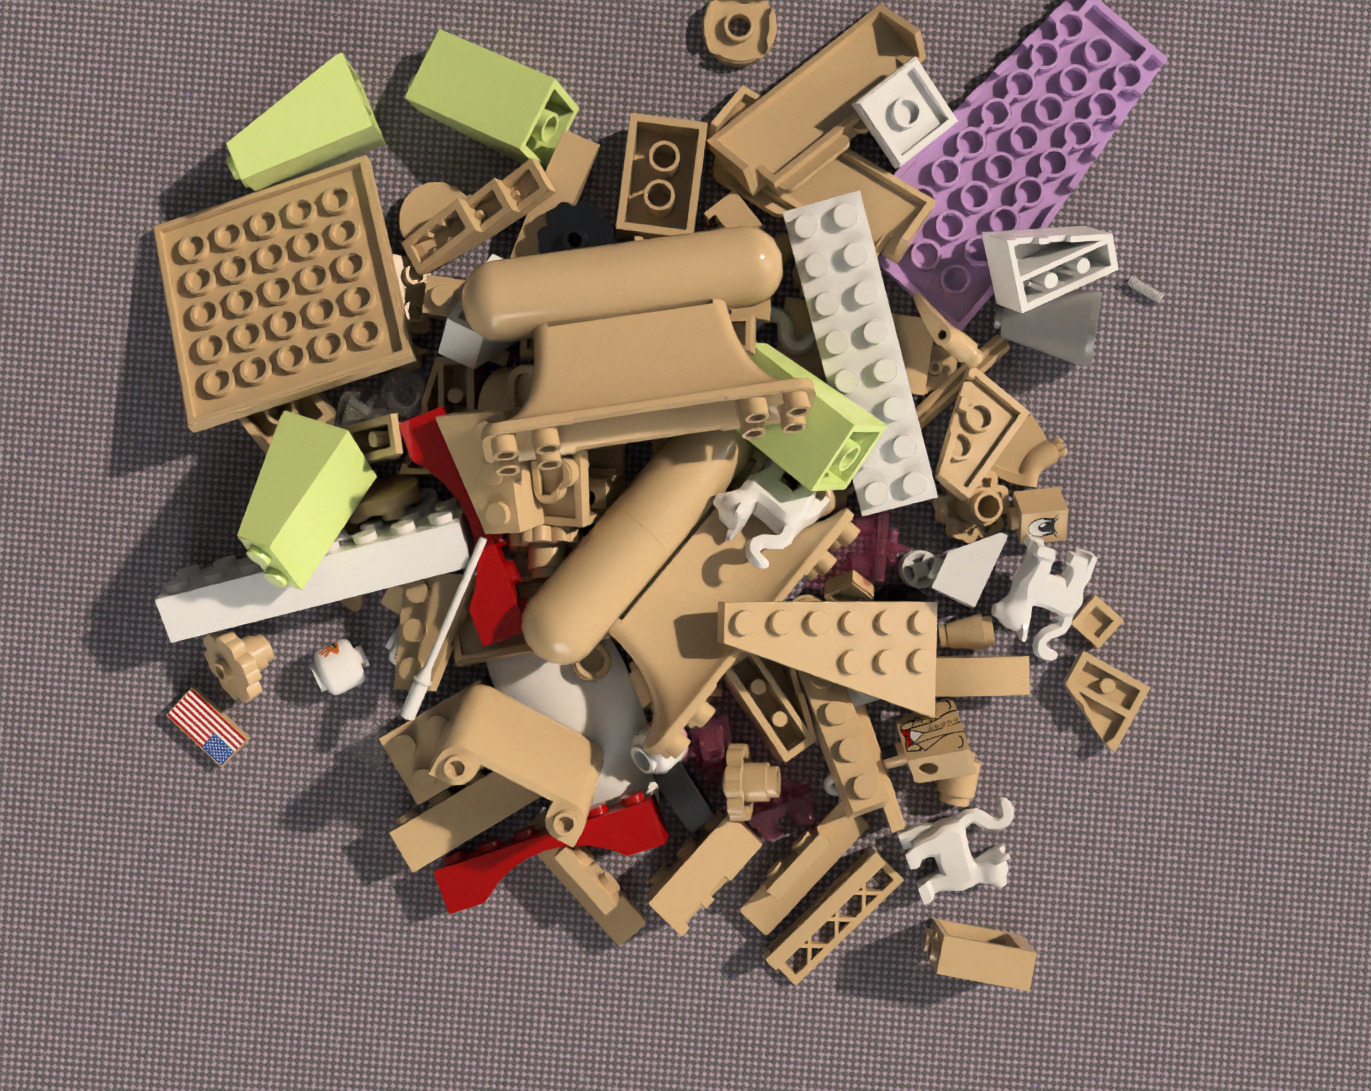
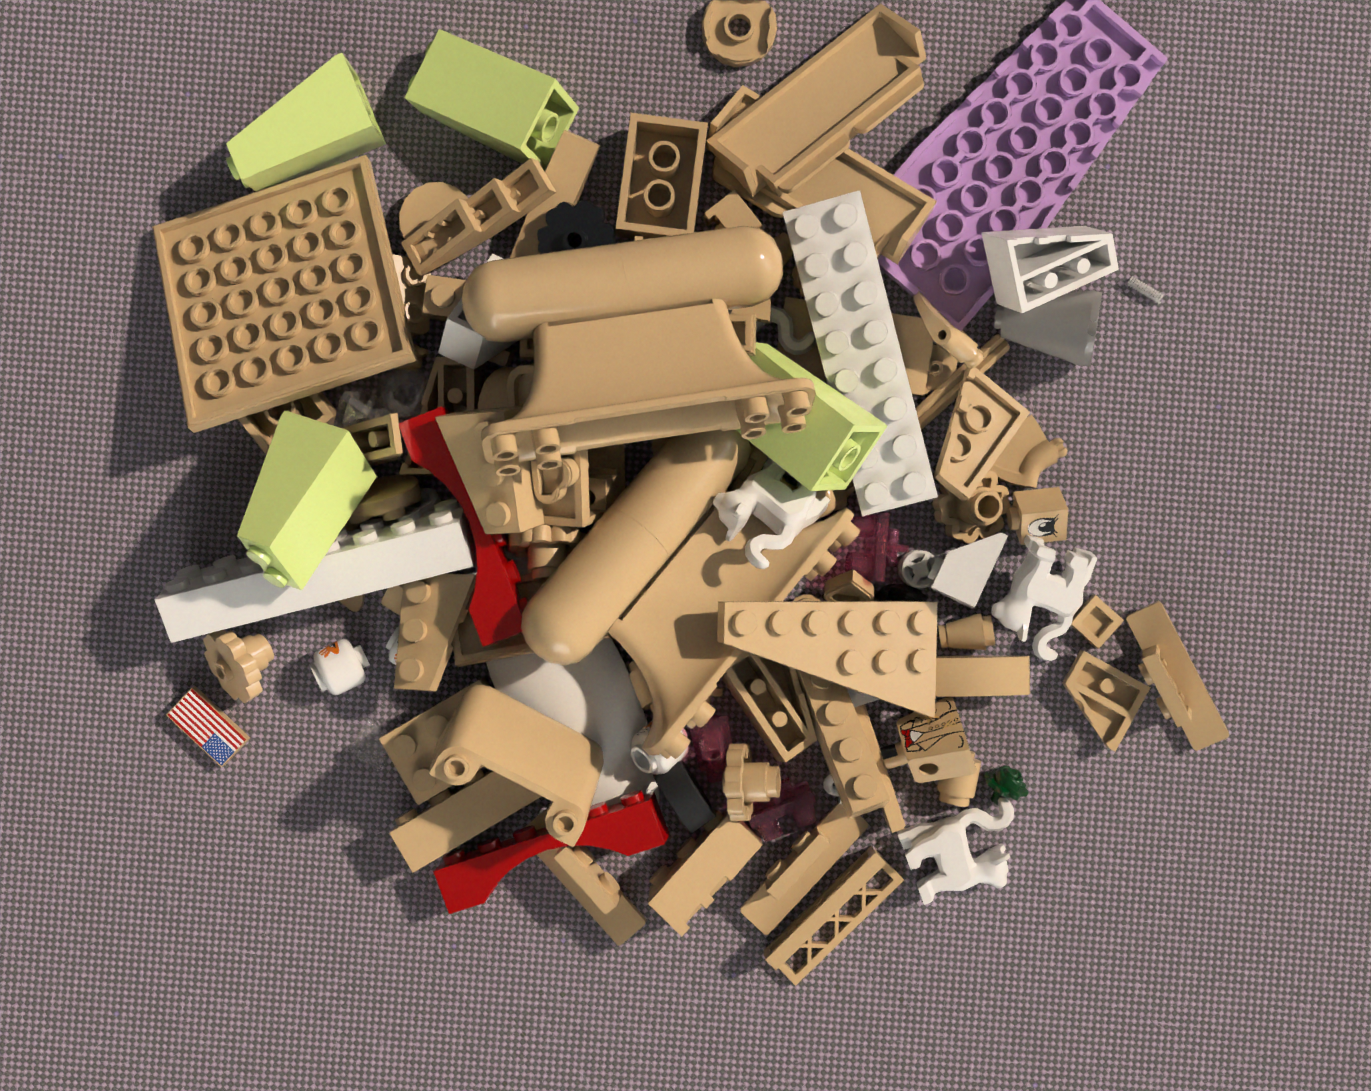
(422, 679): white piece -> none
(595, 665): tan tile -> none
(905, 112): white tile -> none
(979, 954): tan window -> none
(1005, 783): none -> dark green plant
(1175, 677): none -> tan bracket

